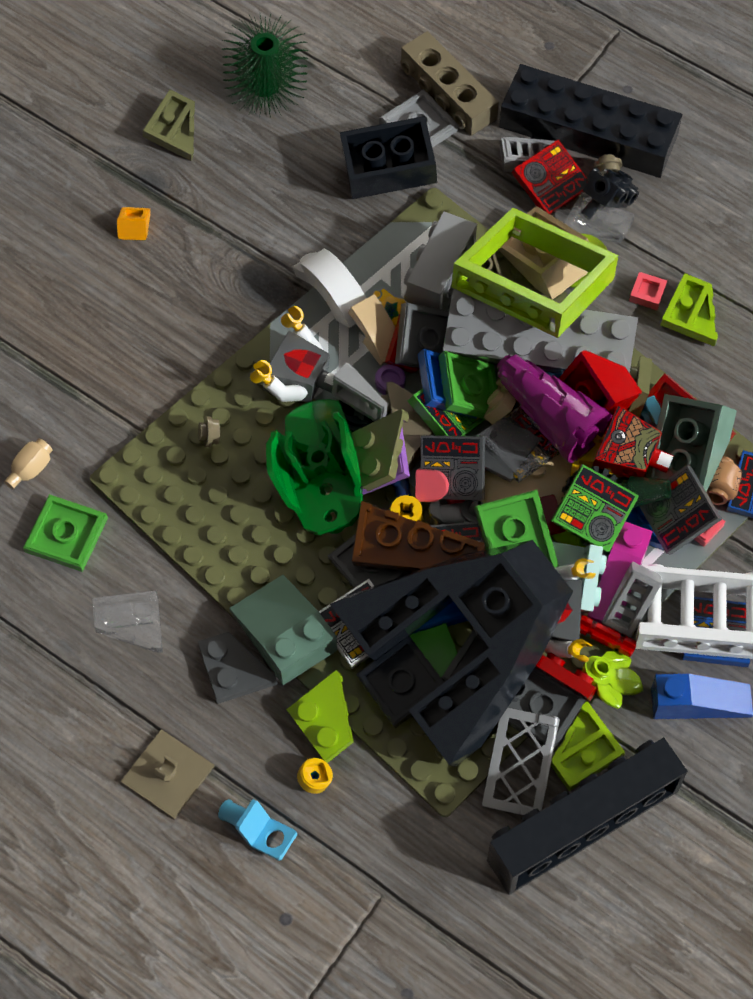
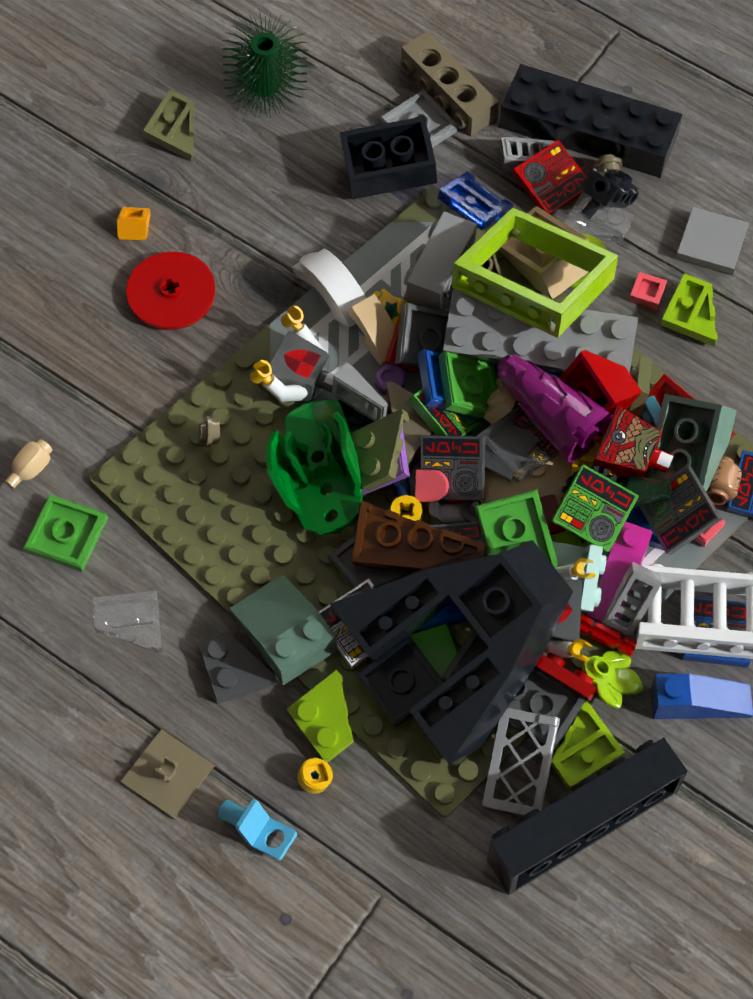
(151, 300): none -> red piece
(473, 201): none -> clear blue plate
(712, 240): none -> light grey tile

